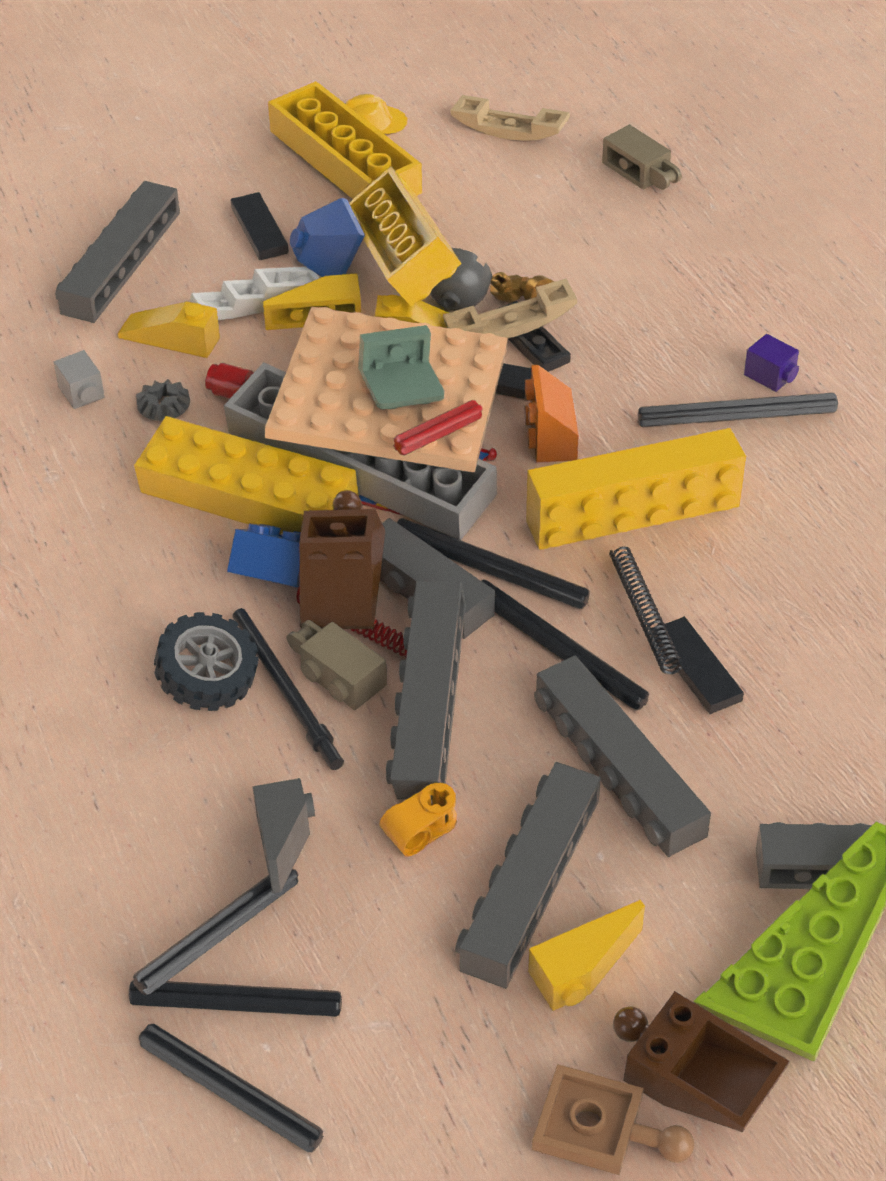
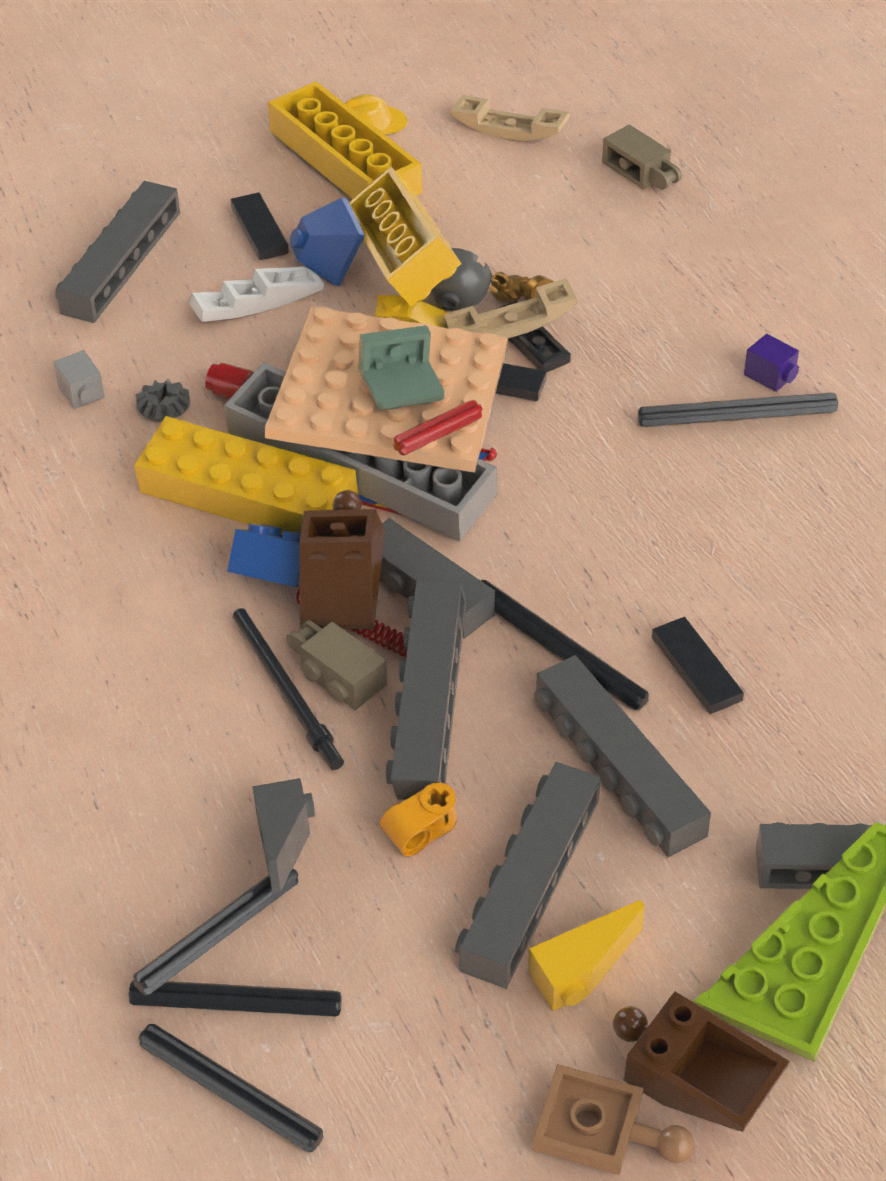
(175, 327): yellow slope -> none
(200, 685): black wheel -> none
(293, 306): yellow slope -> none
(500, 566): black axle -> none
(551, 417): orange slope -> none
(634, 488): yellow brick -> none
(639, 611): black piece -> none

